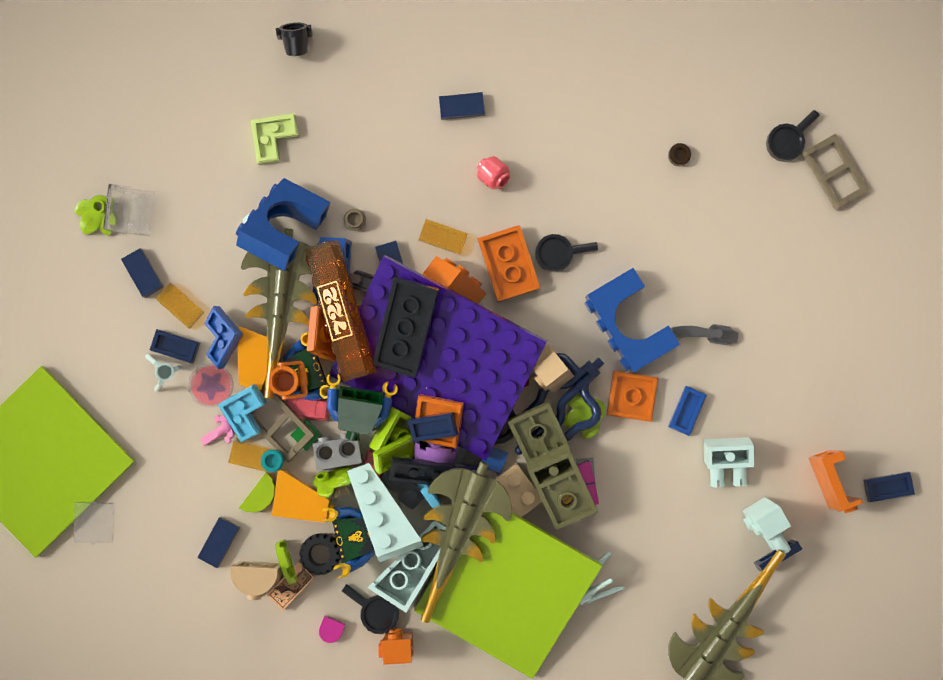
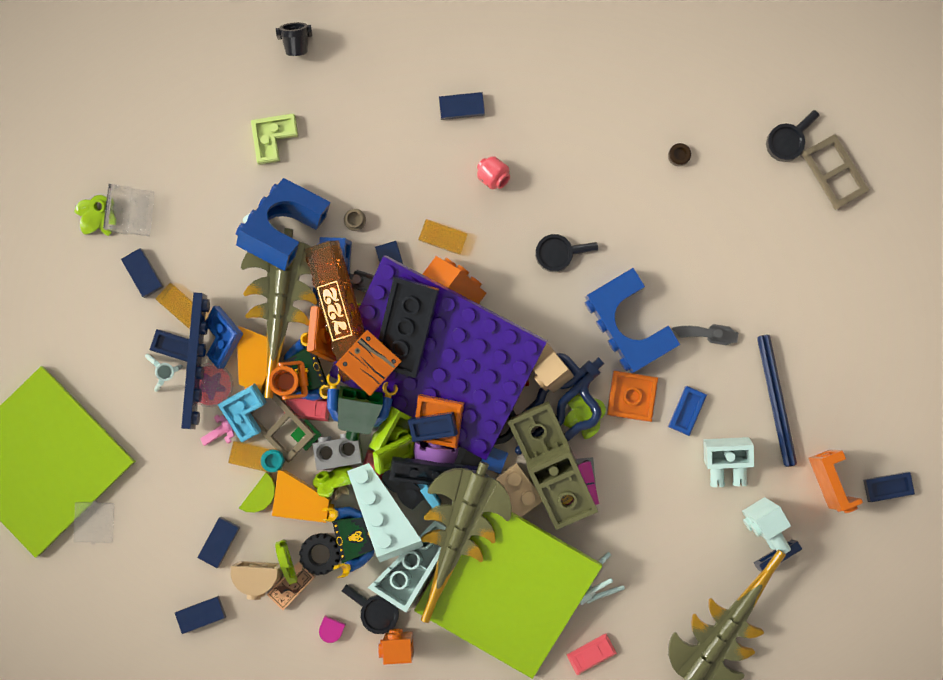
(194, 370): none -> dark blue plate
(200, 614): none -> dark blue tile
(368, 362): none -> orange tile
(508, 263): orange plate -> none
(591, 654): none -> coral tile
(777, 400): none -> dark blue axle

